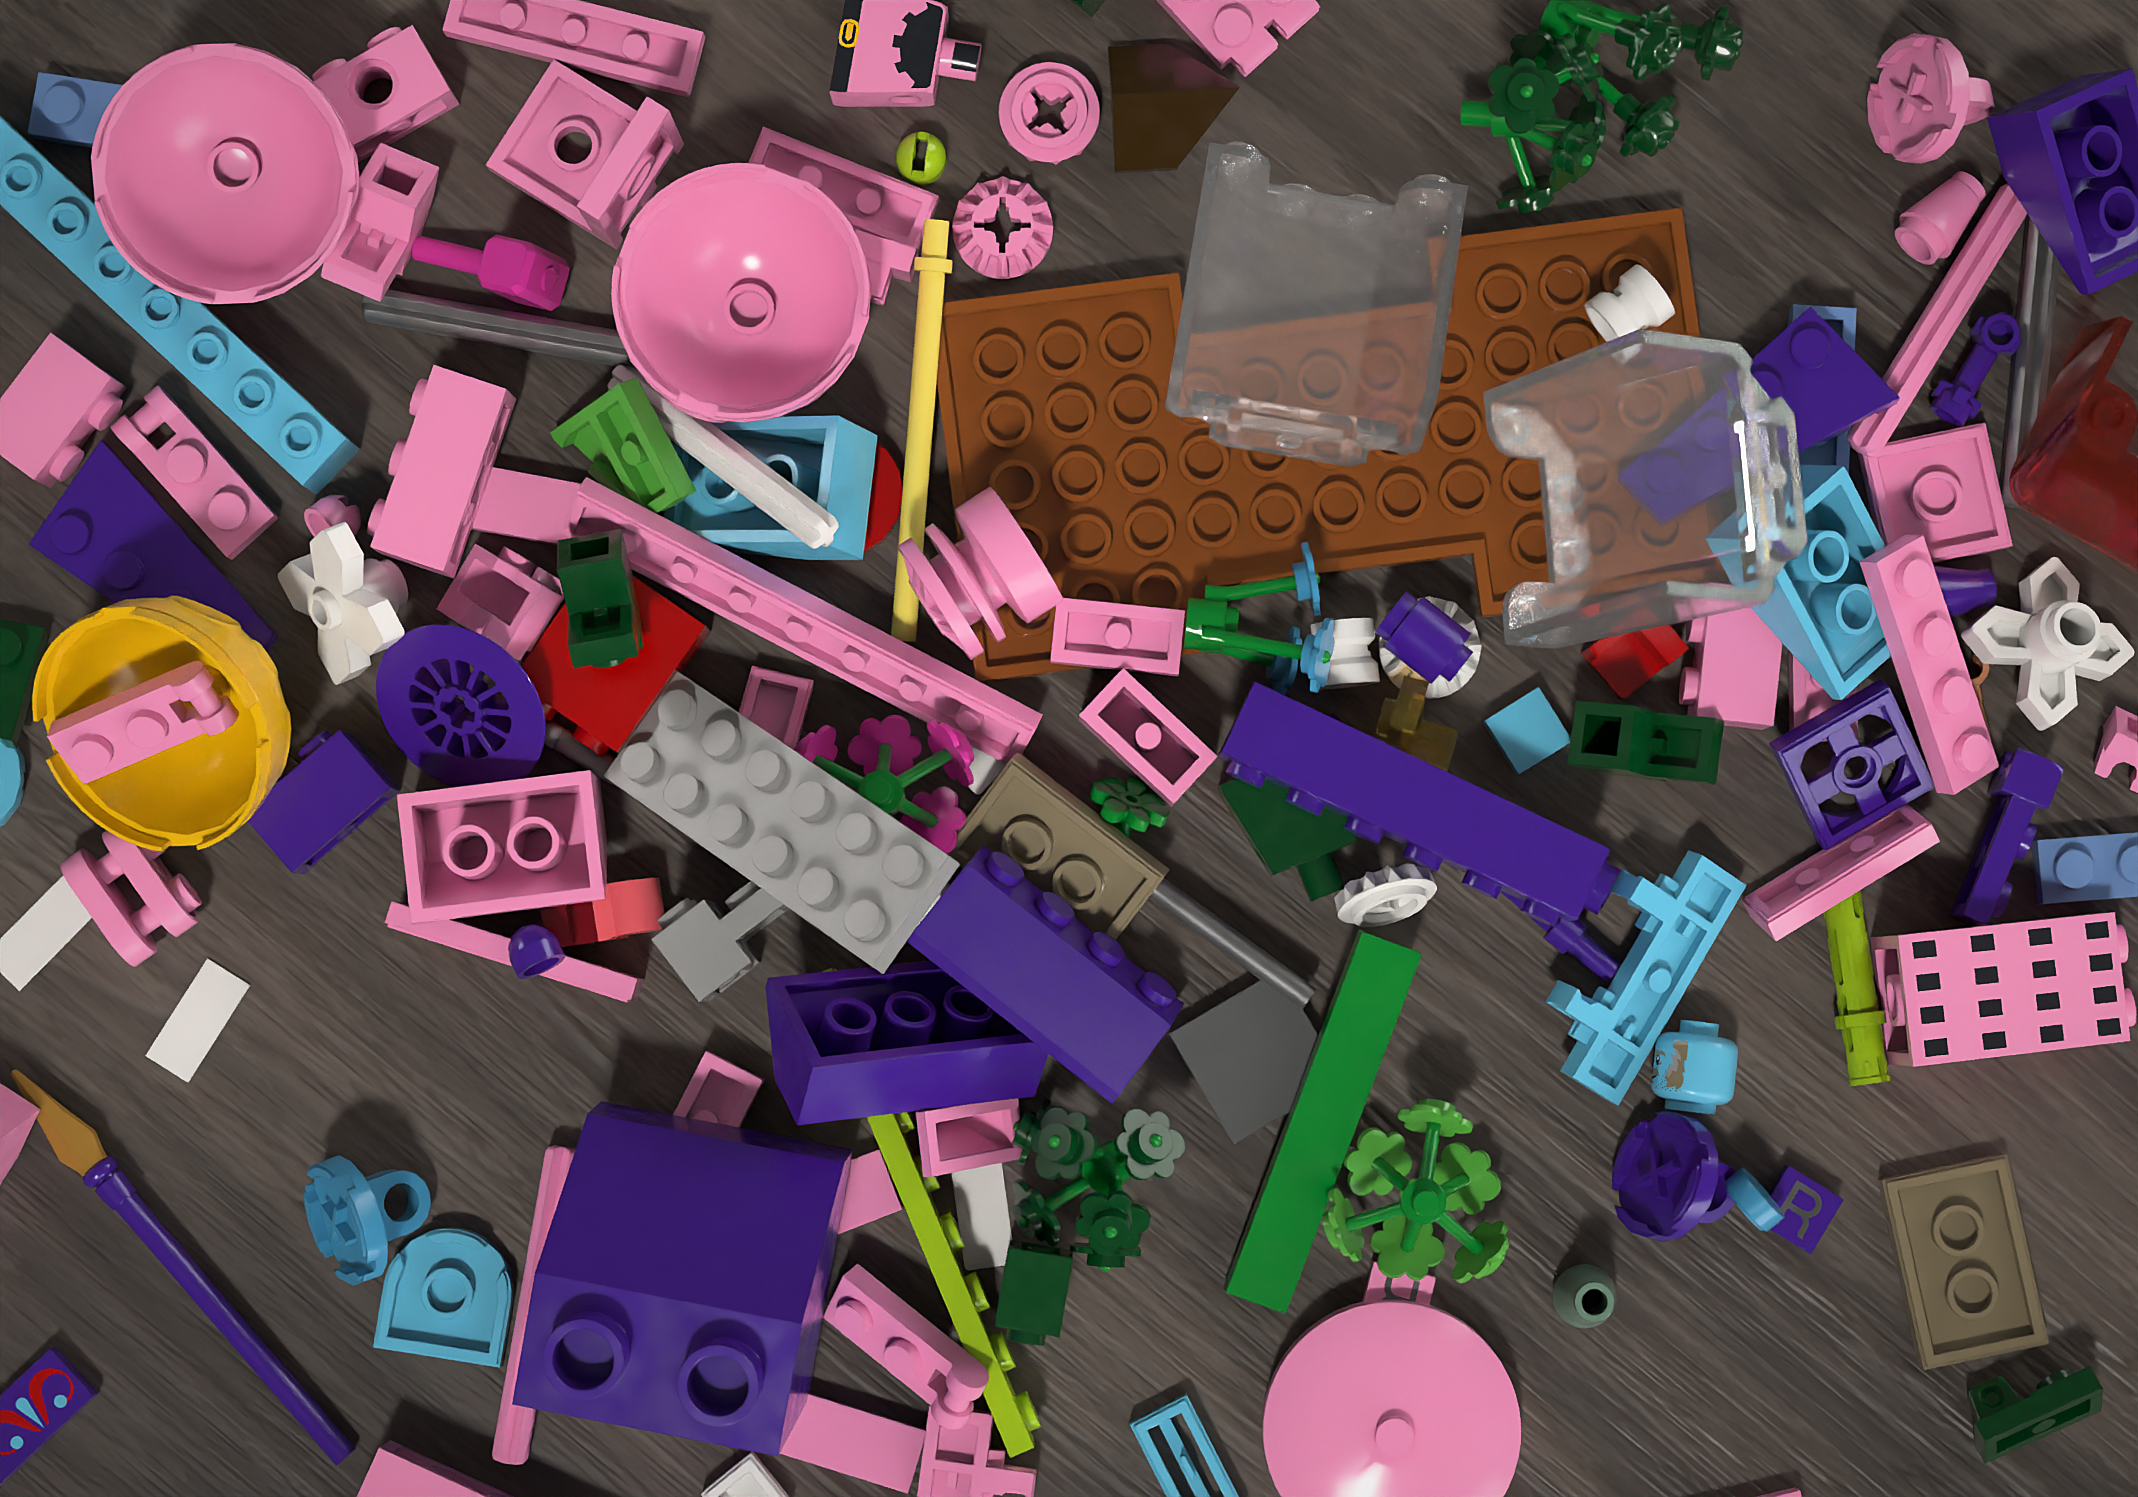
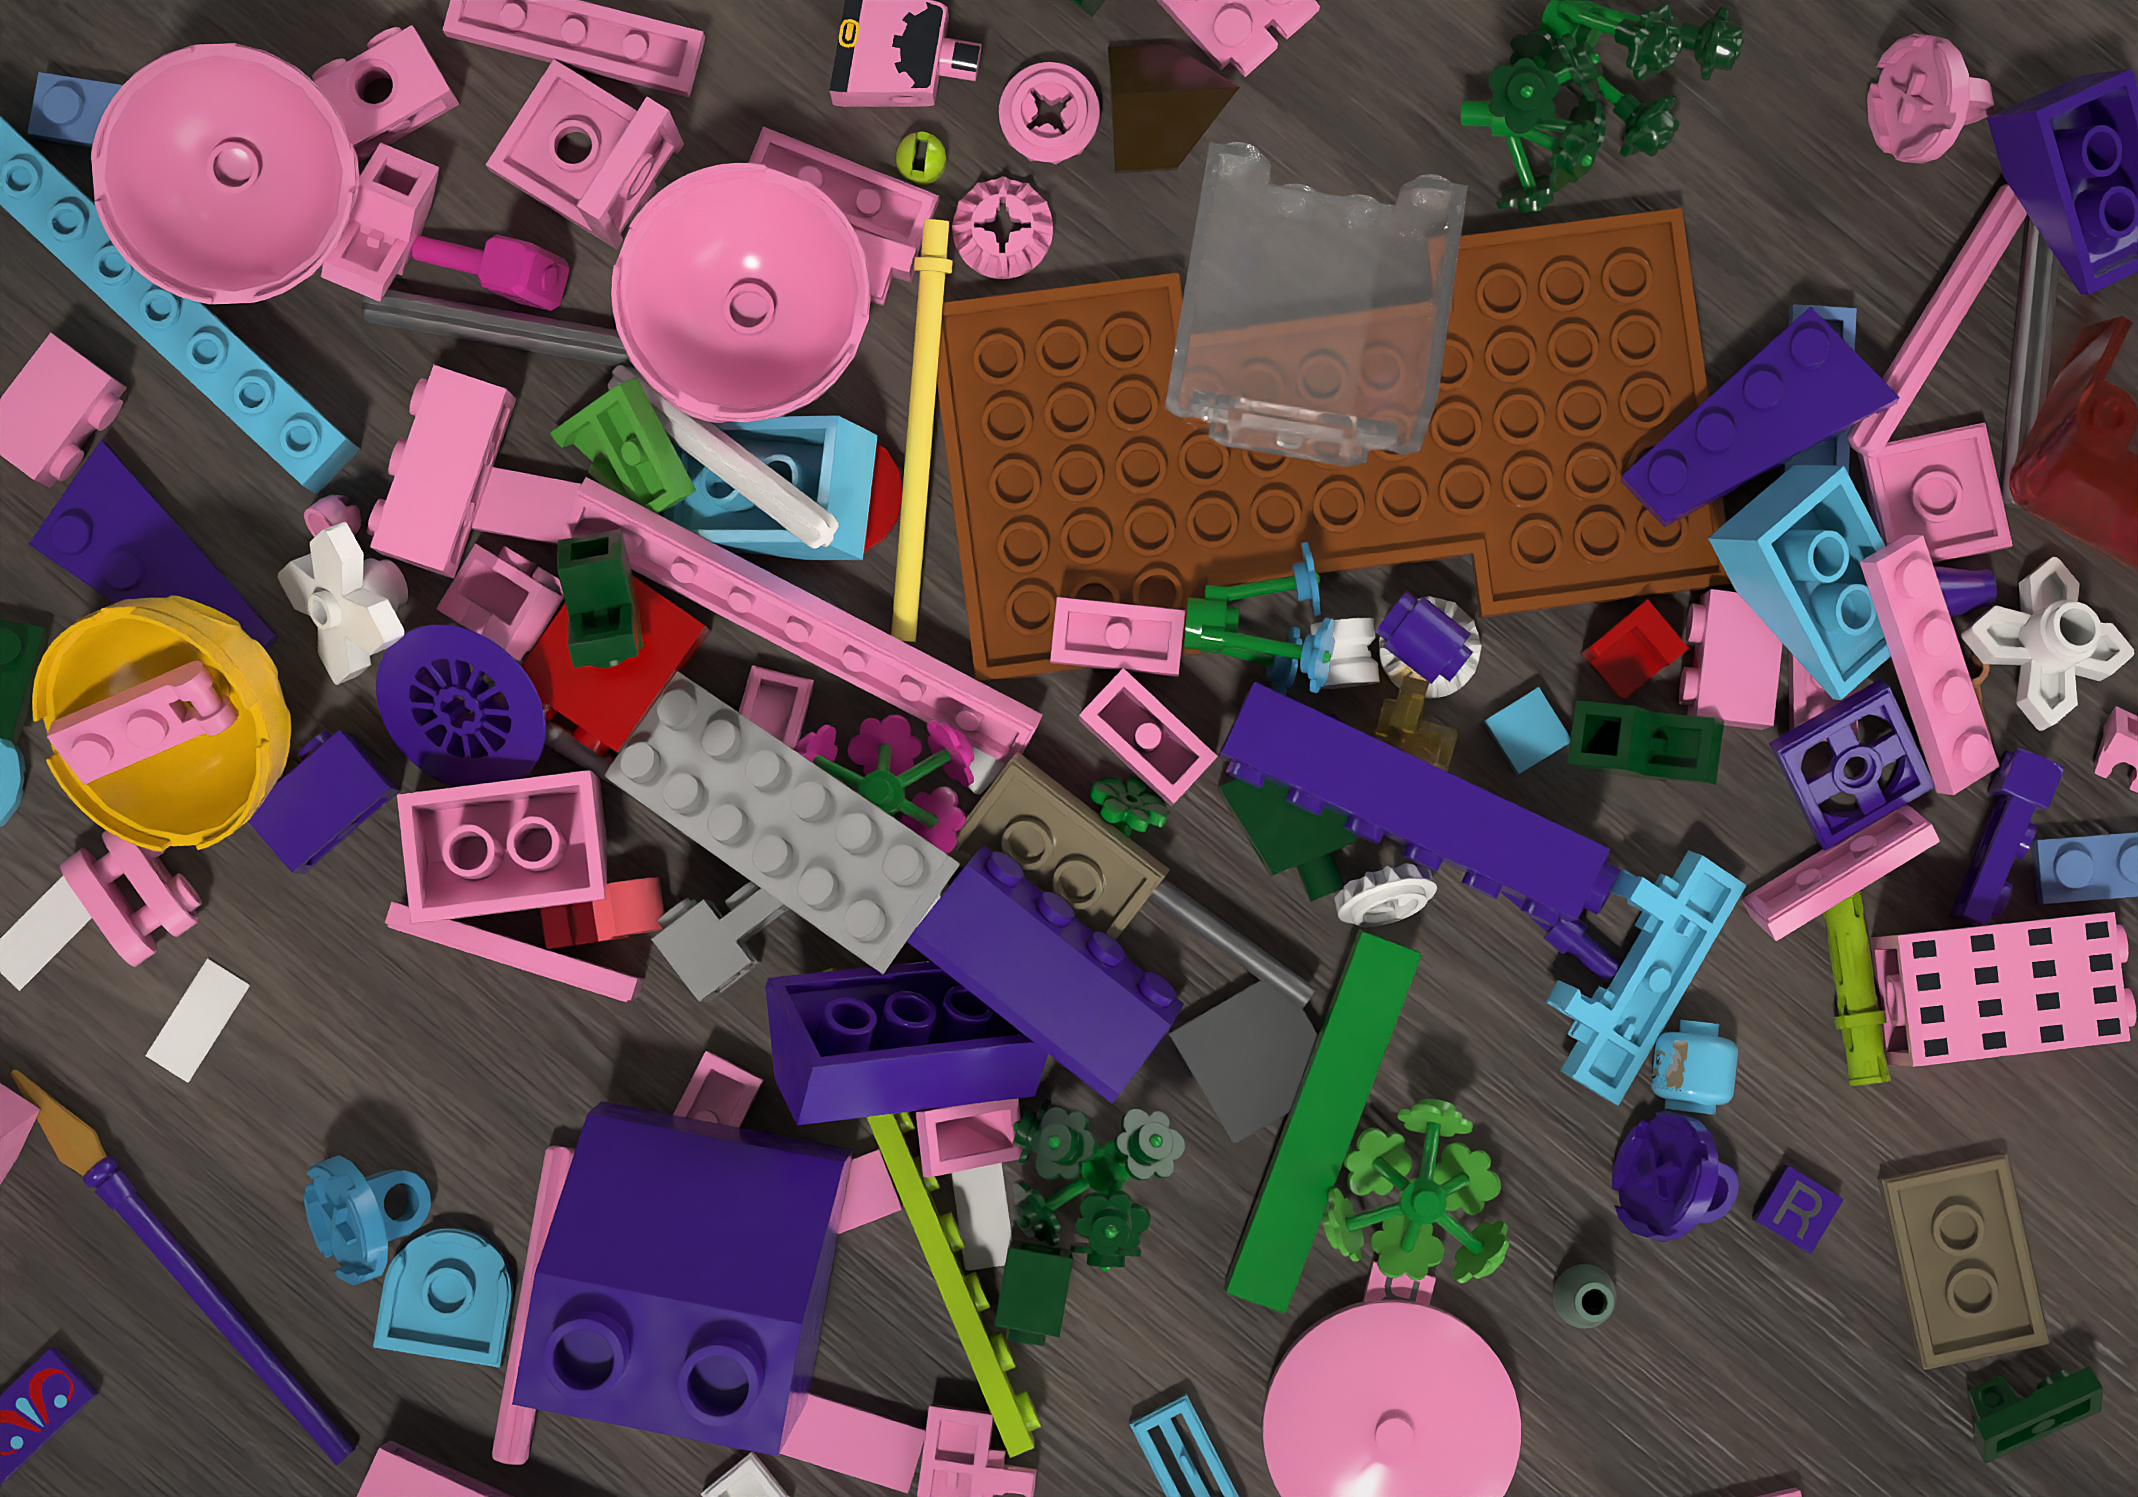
(196, 474): bright pink plate -> none
(534, 951): dark purple hinge -> none
(908, 1346): bright pink plate -> none
(979, 573): bright pink wheel -> none
(1634, 305): white wheel -> none
(1658, 486): clear windscreen -> none
(1753, 1200): dark azure tile -> none
(1938, 220): bright pink cone -> none
(1989, 340): dark purple bar -> none

